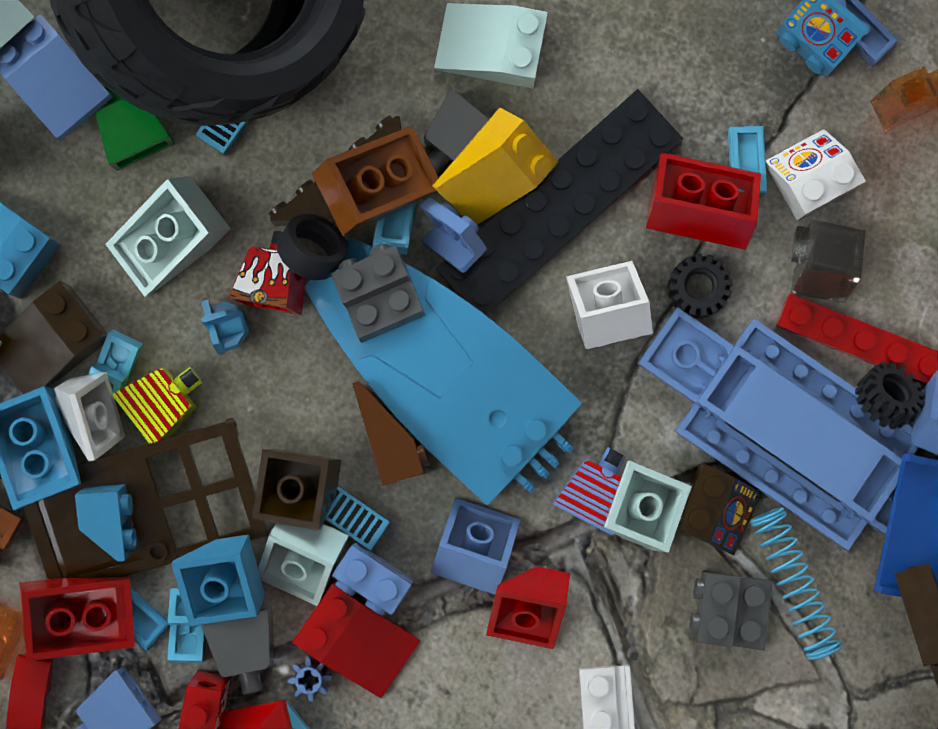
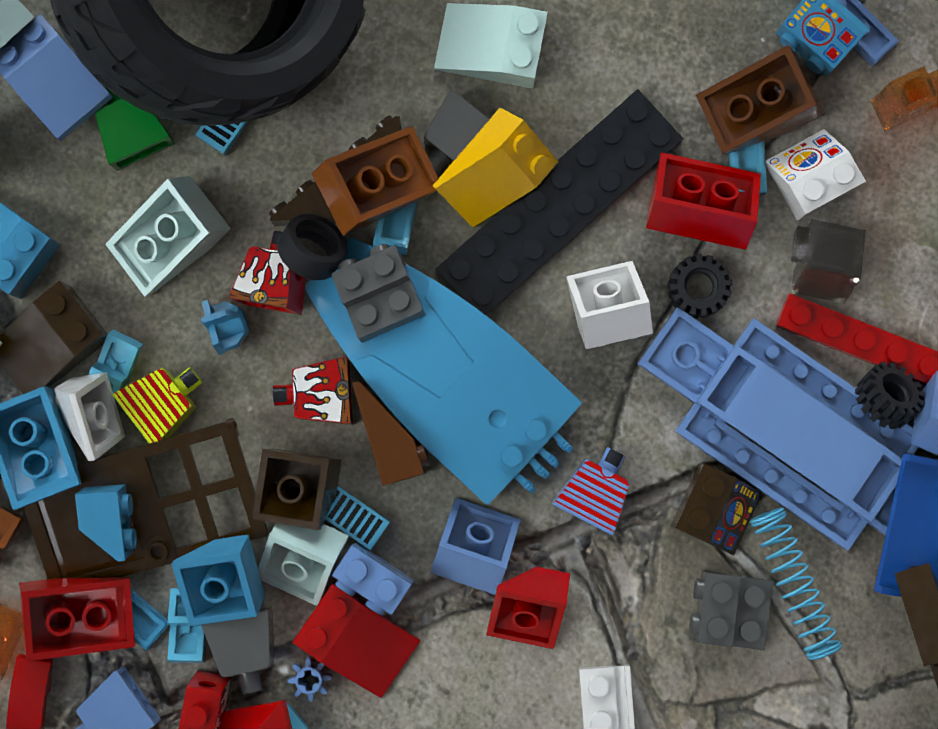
(319, 392): none -> torso
(452, 237): medium blue bracket -> none
(647, 507): light aqua slope -> none
(760, 102): none -> reddish brown slope

